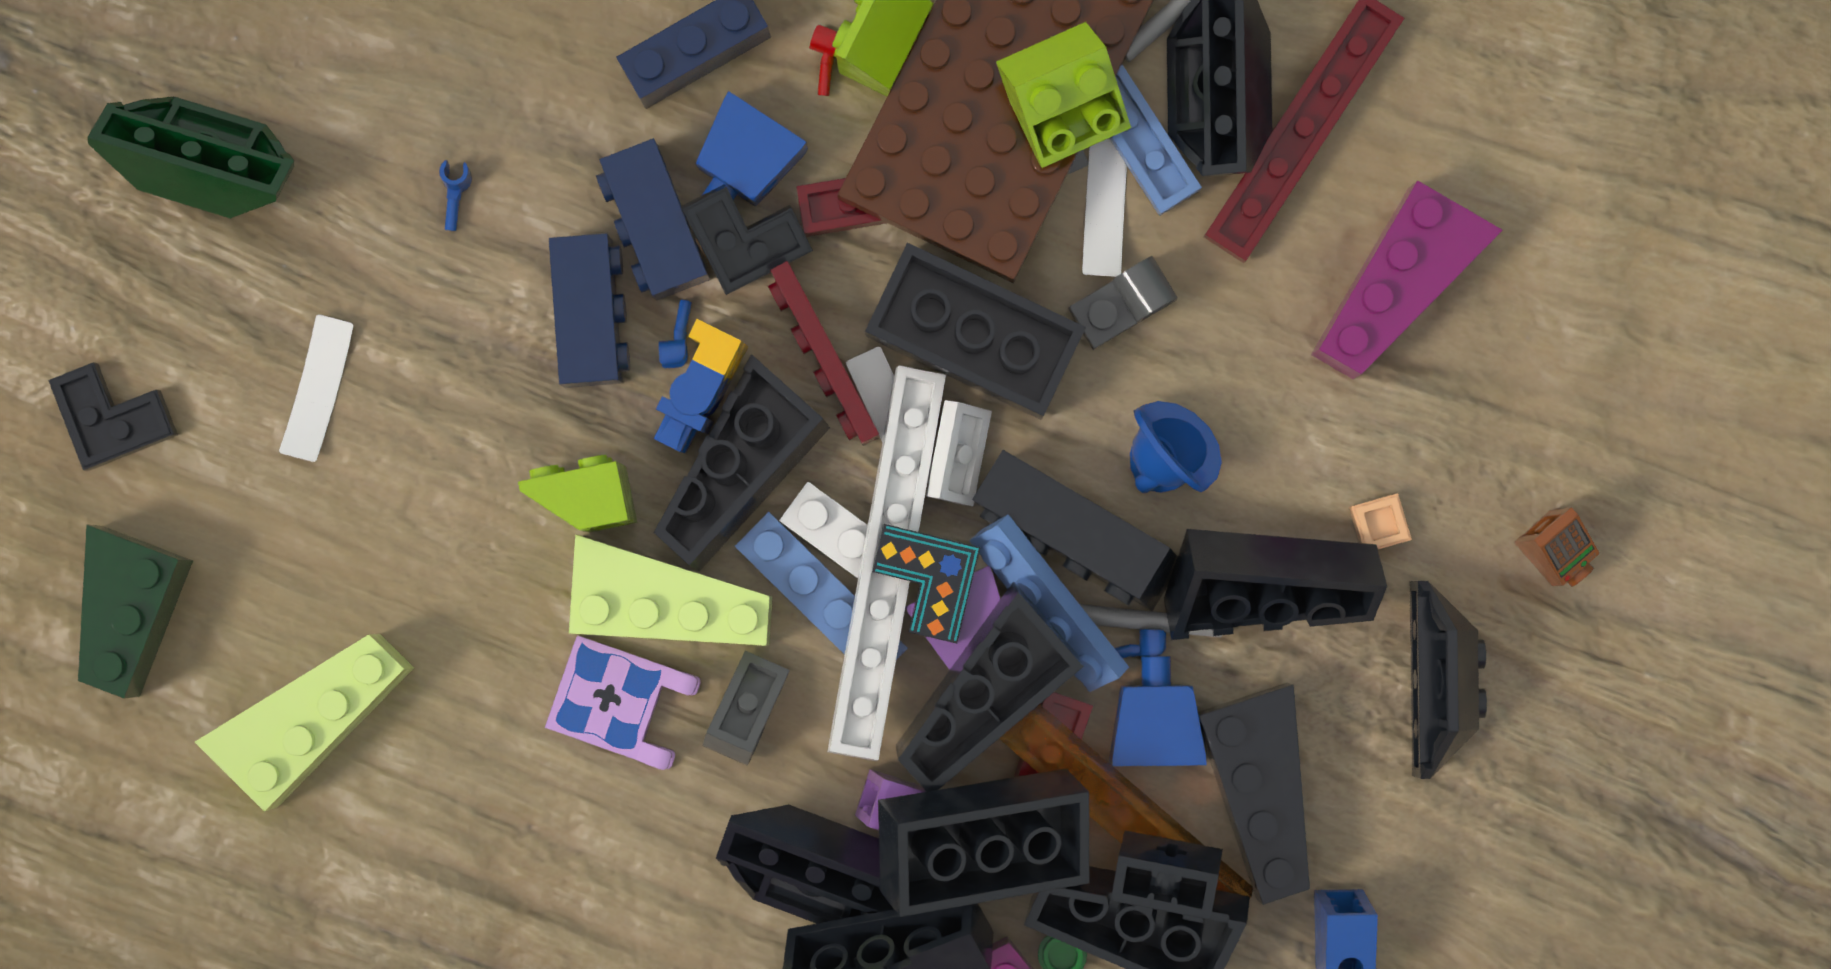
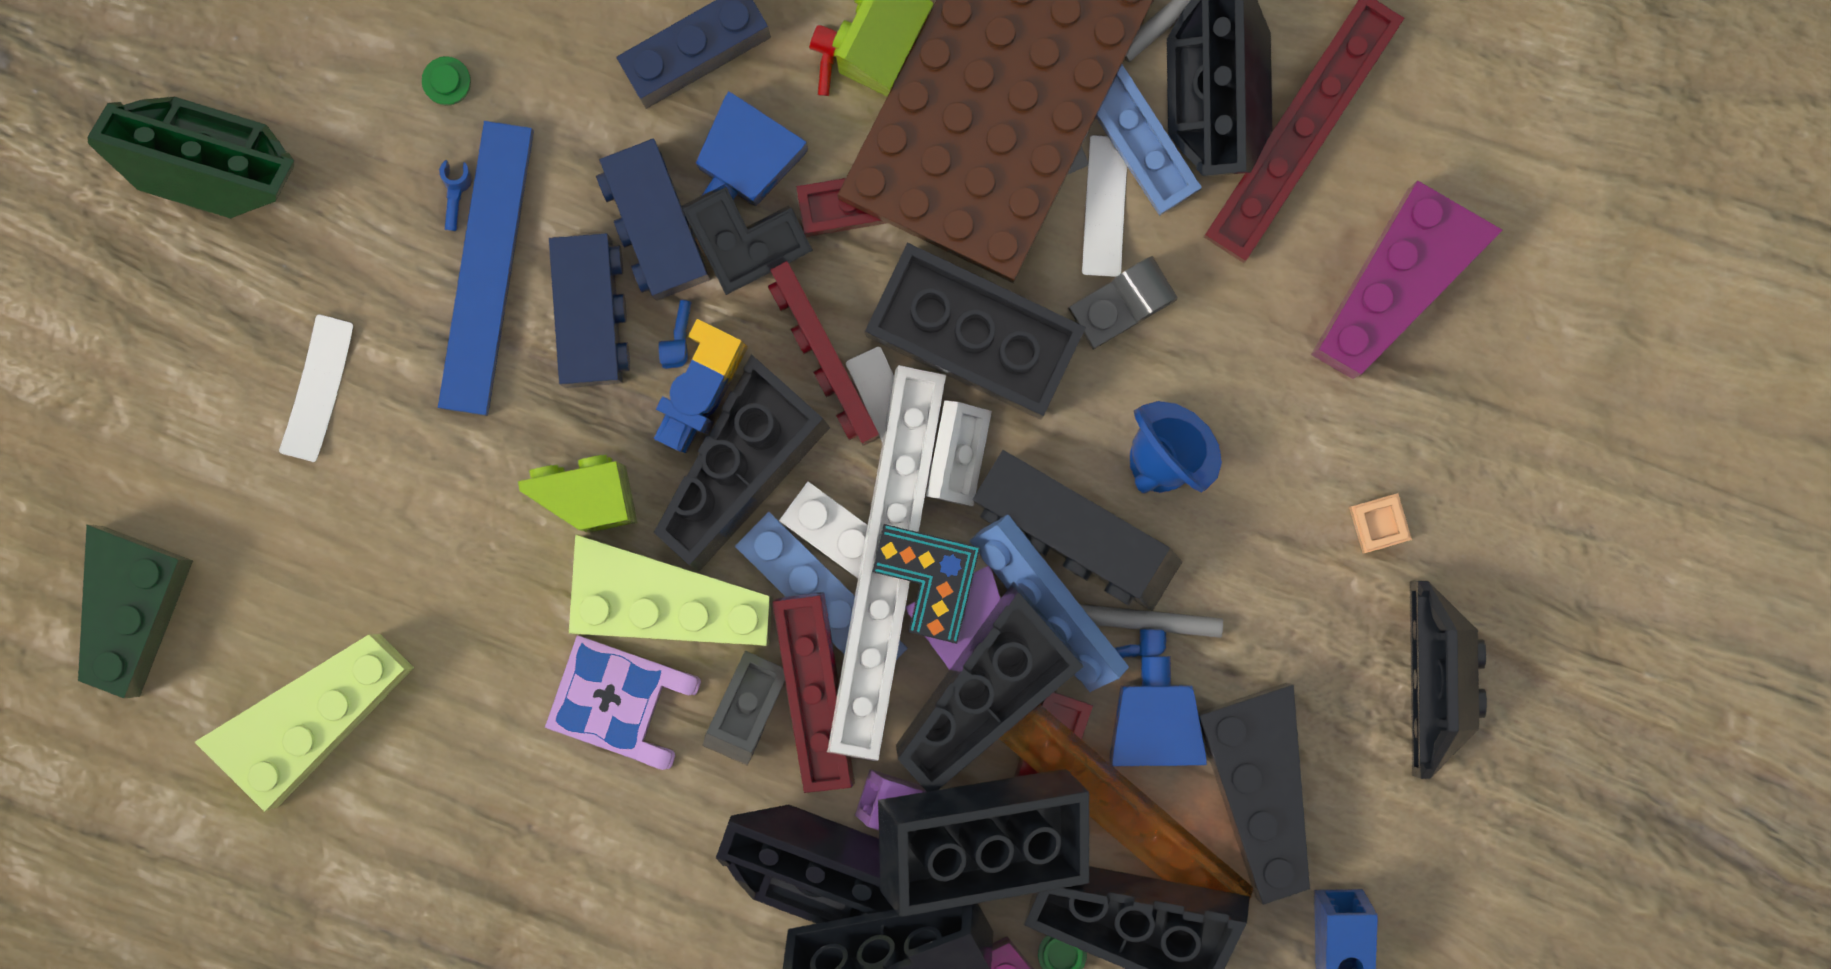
(106, 430): black tile -> none
(446, 81): none -> green plate
(486, 268): none -> blue tile
(811, 689): none -> dark red plate
(1064, 94): lime slope -> none
(1167, 875): black brick -> none
(1270, 581): black wedge -> none
(1559, 547): dark orange slope -> none

